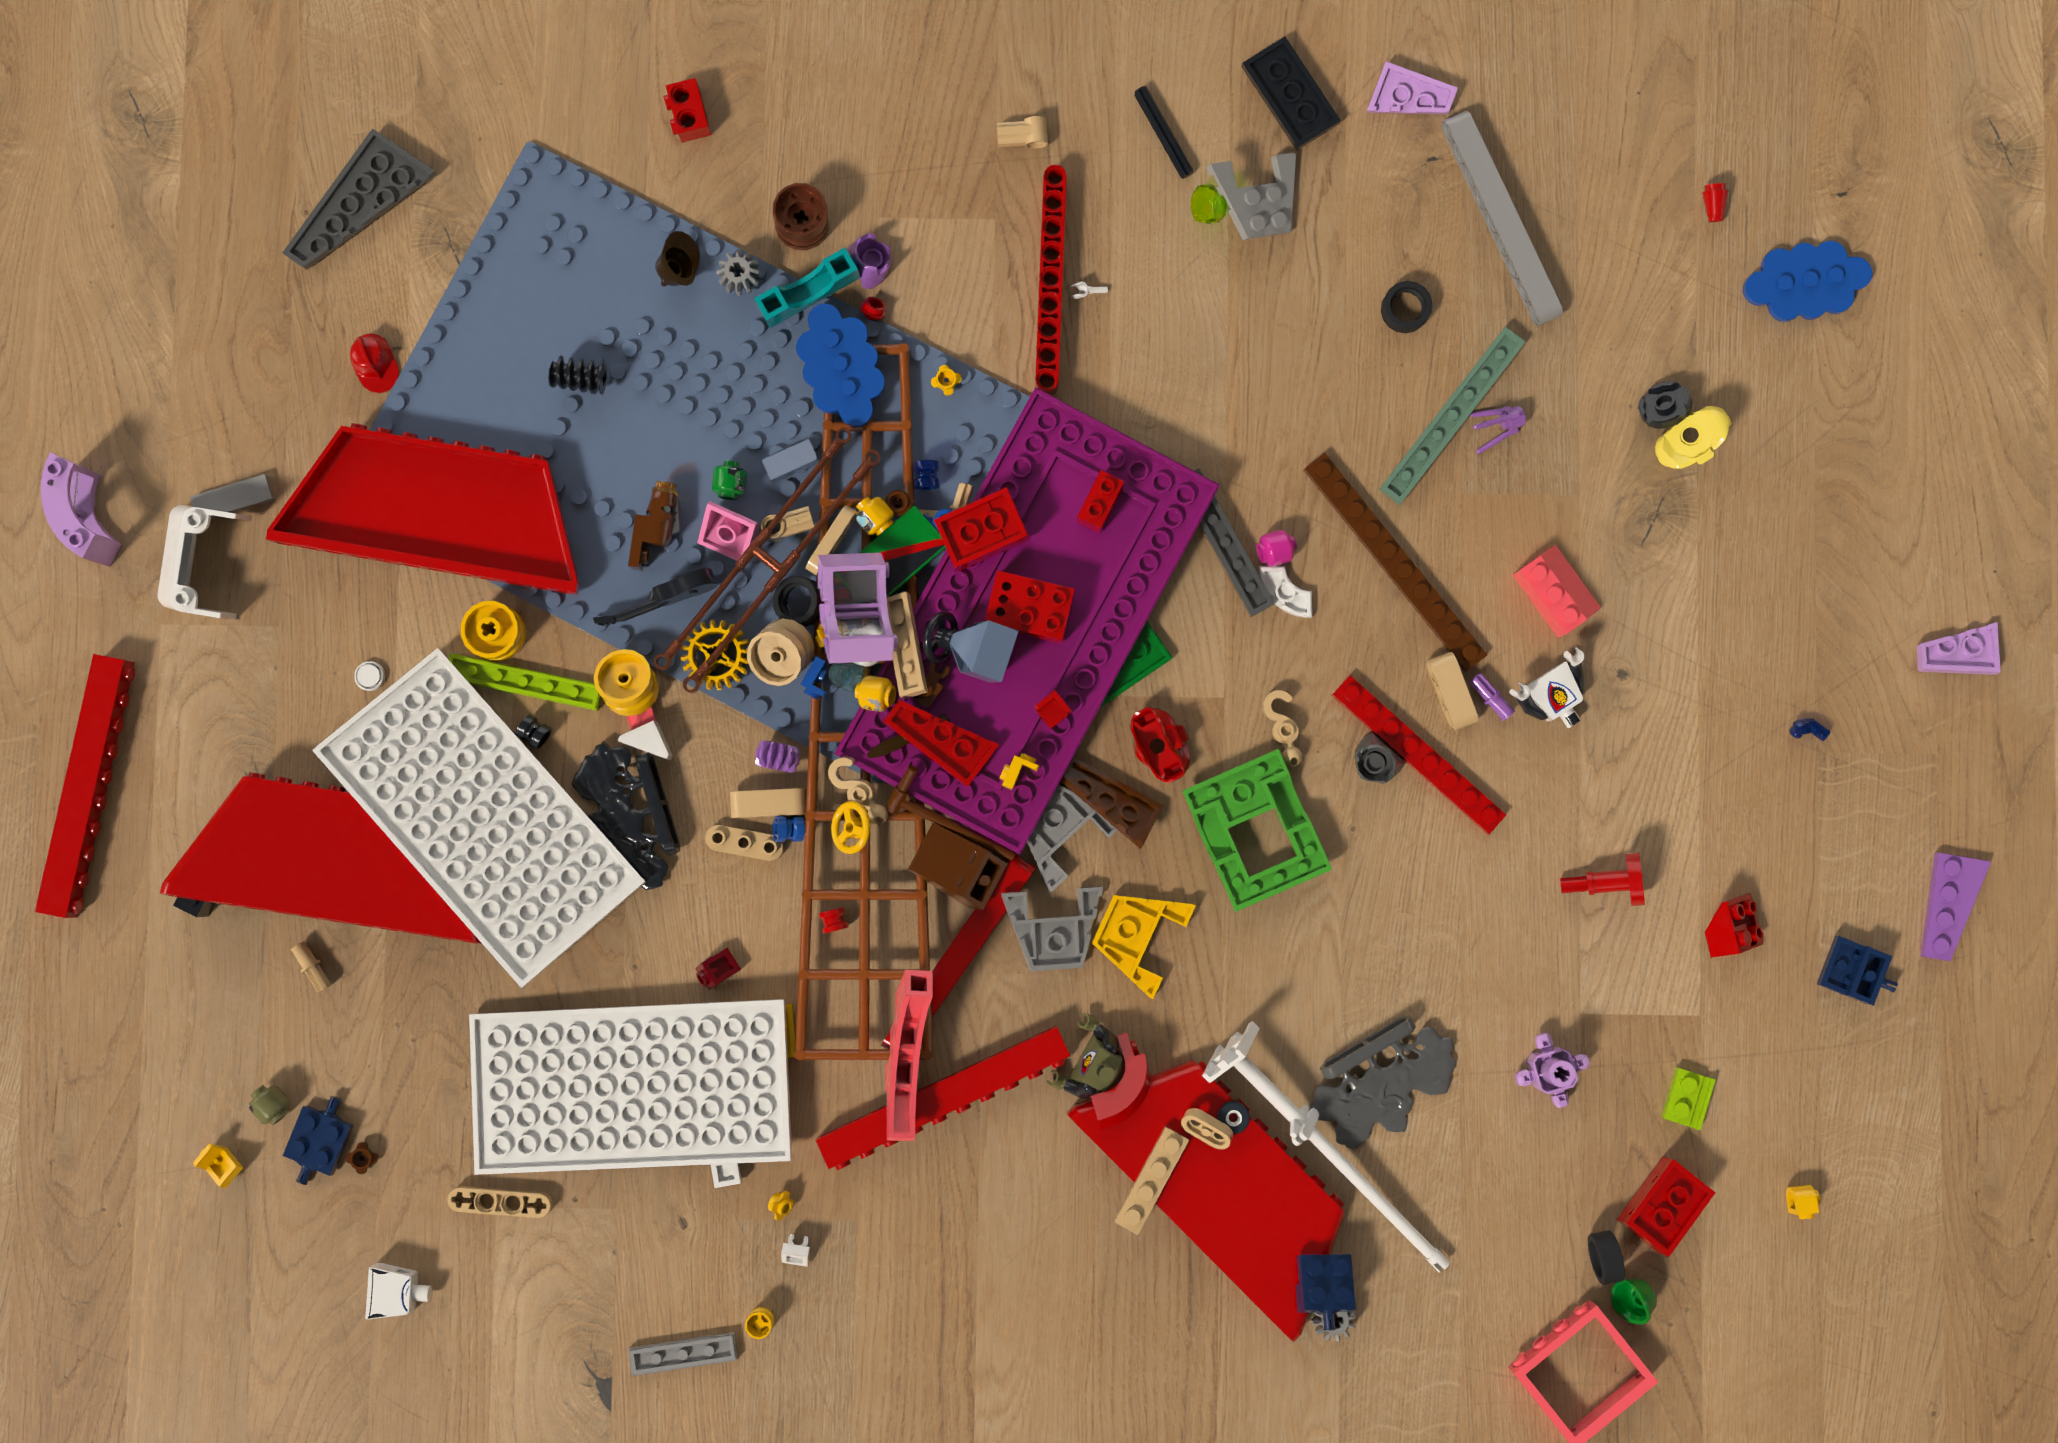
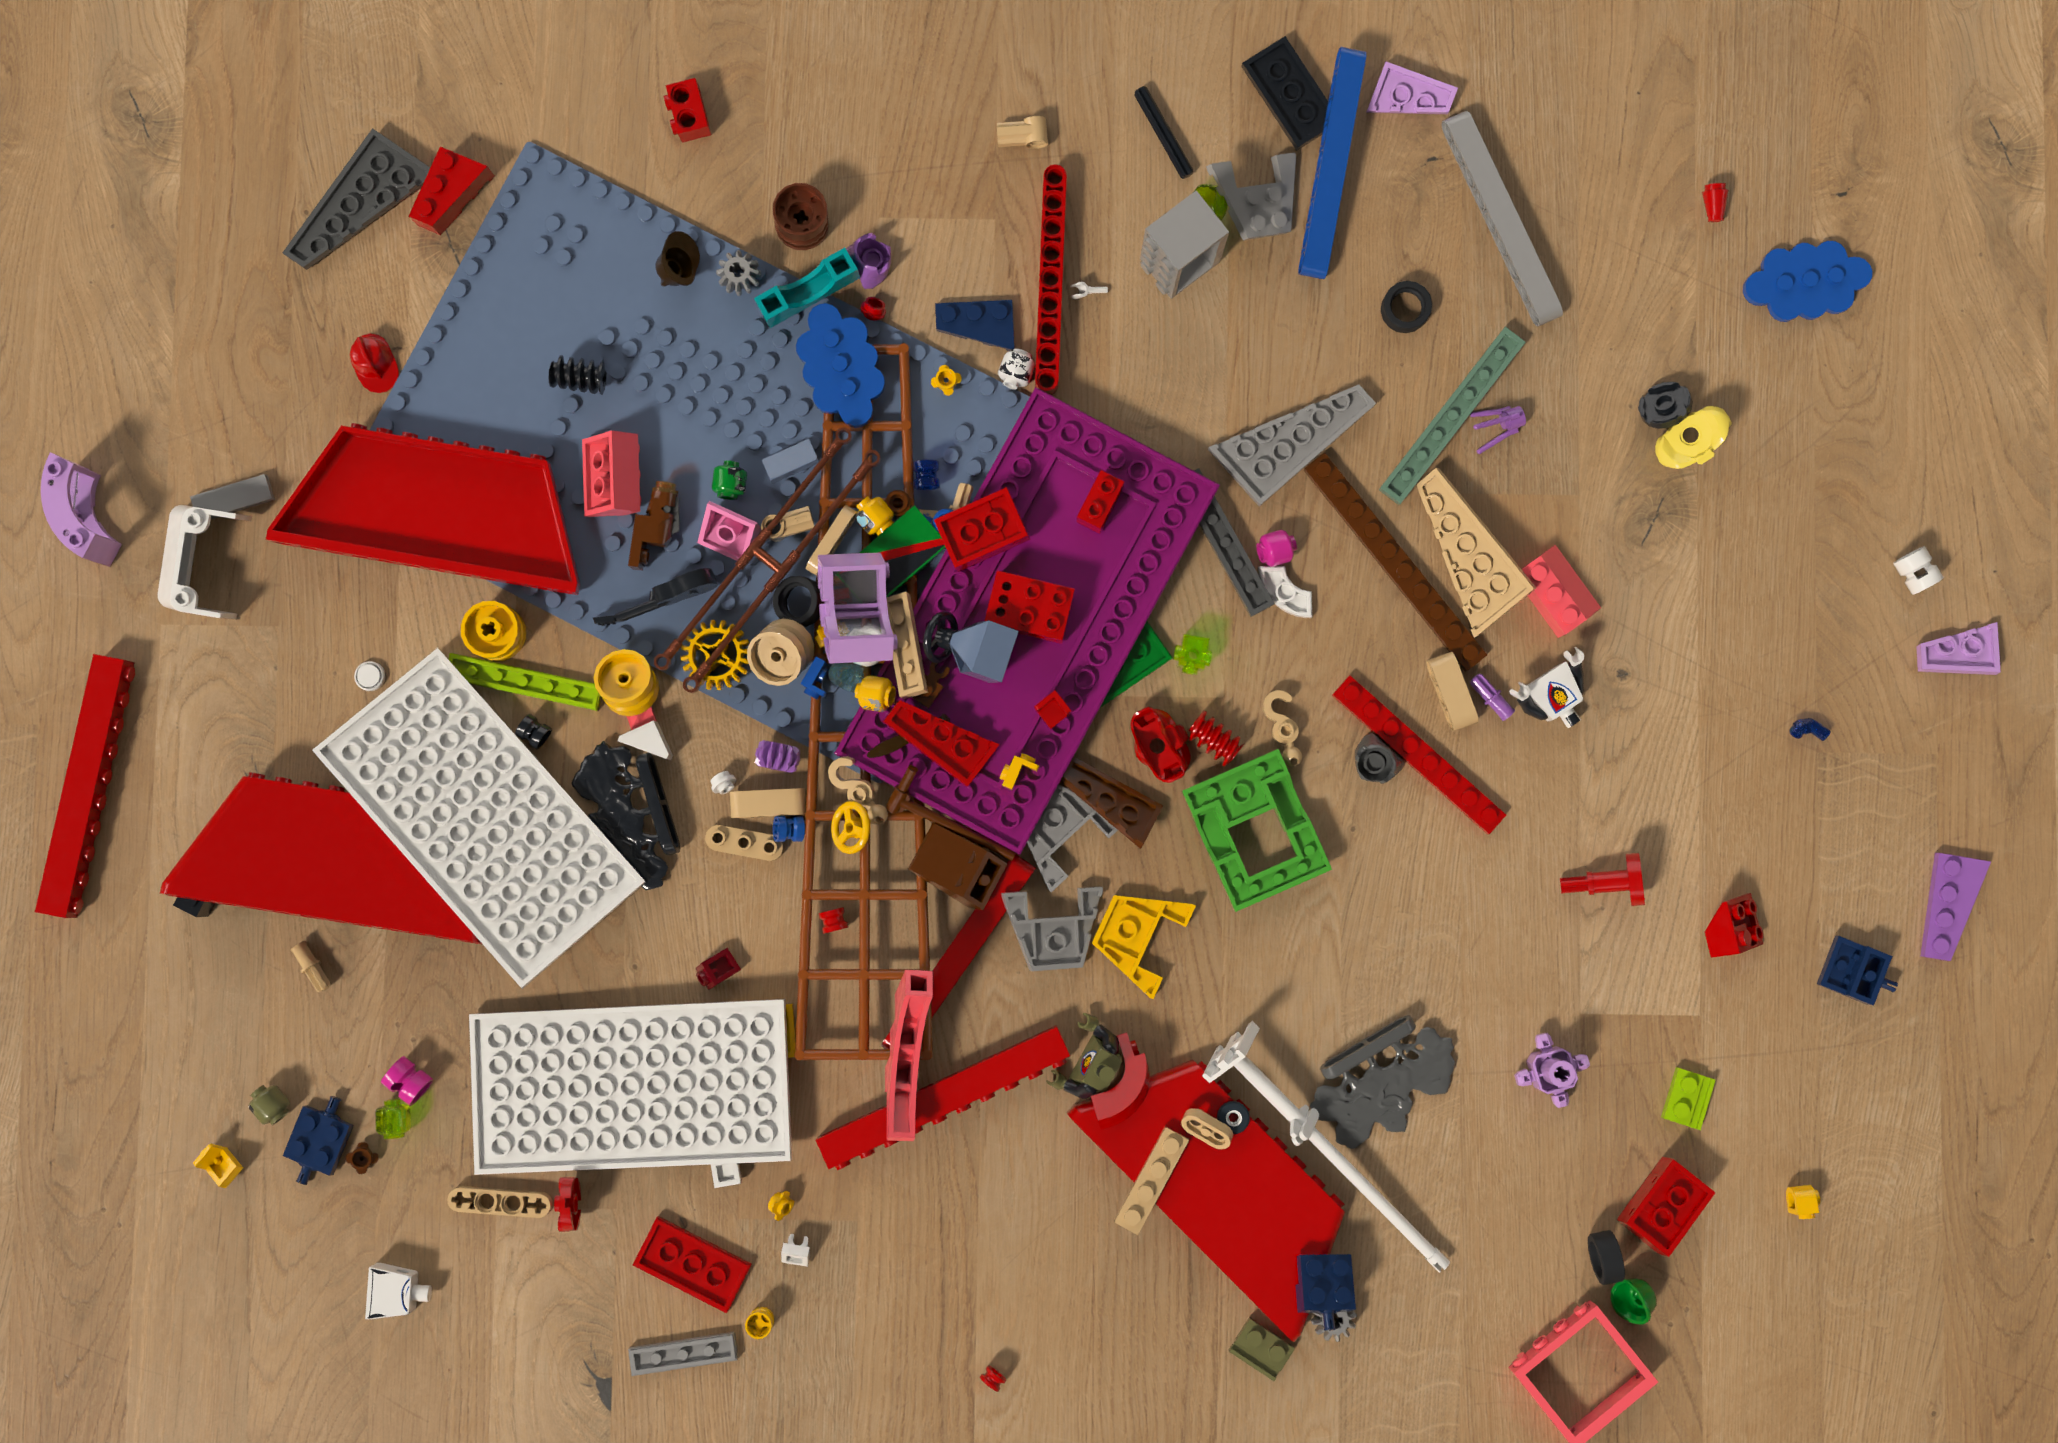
(393, 1119): none -> clear neon green head
(407, 1081): none -> dark pink wheel
(447, 189): none -> red wedge
(567, 1204): none -> red plate
(611, 474): none -> coral slope
(692, 1264): none -> red tile
(723, 782): none -> white plate
(979, 321): none -> dark blue wing
(993, 1378): none -> red bush
(1016, 369): none -> white head
(1183, 245): none -> light grey hose
(1193, 644): none -> clear neon green brick
(1215, 738): none -> red piece
(1261, 1349): none -> olive plate
(1281, 448): none -> light grey wing
(1332, 163): none -> blue beam
(1477, 562): none -> tan wing
(1913, 562): none -> white wheel

